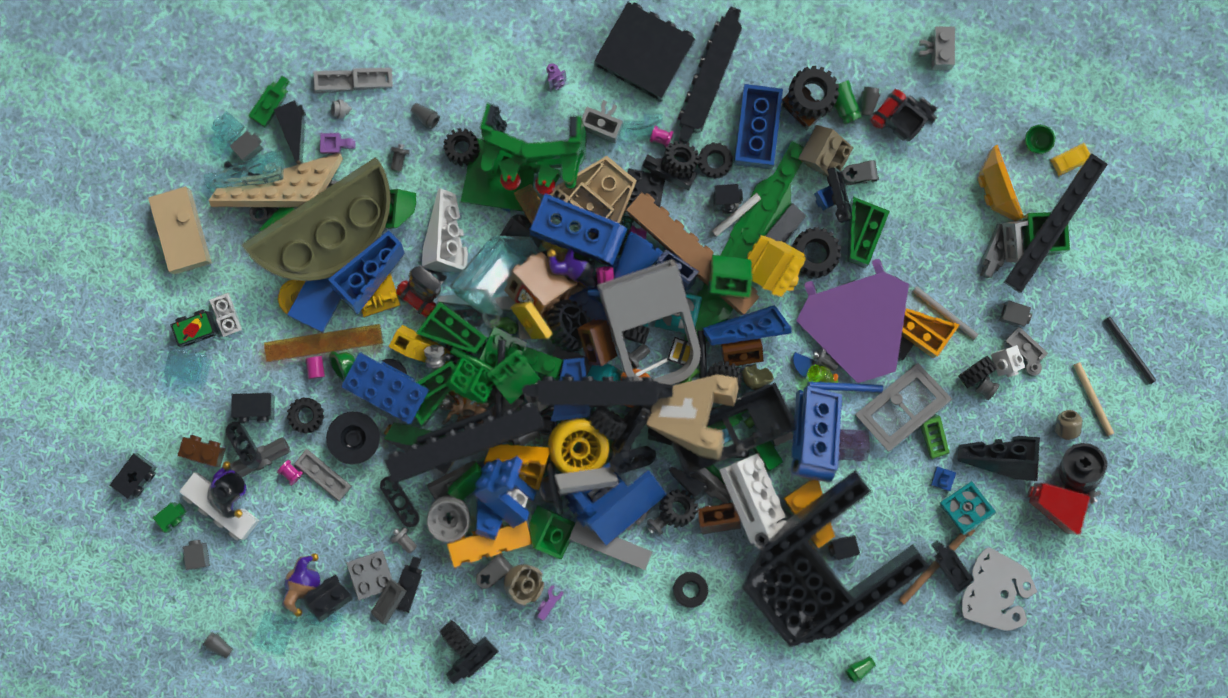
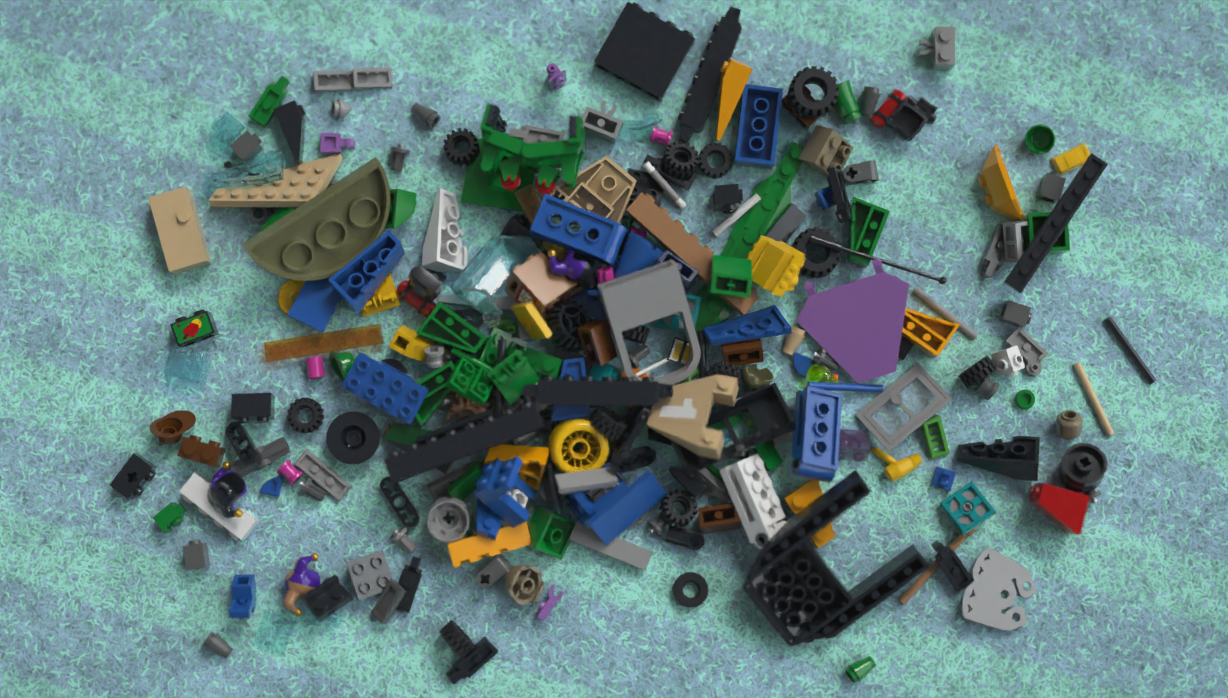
(172, 426): none -> reddish brown piece
(226, 314): white slope -> none
(243, 596): none -> blue brick
(272, 487): none -> blue tile
(311, 490): none -> dark grey piece
(535, 134): none -> light grey hinge
(664, 185): none -> light grey bar
(682, 537): none -> black piece
(733, 80): none -> light orange wedge
(793, 340): none -> tan cone
(838, 247): none -> black piece
(844, 547): black brick -> none
(900, 468): none -> yellow piece
(1024, 399): none -> green tile
(1051, 187): none -> dark grey brick

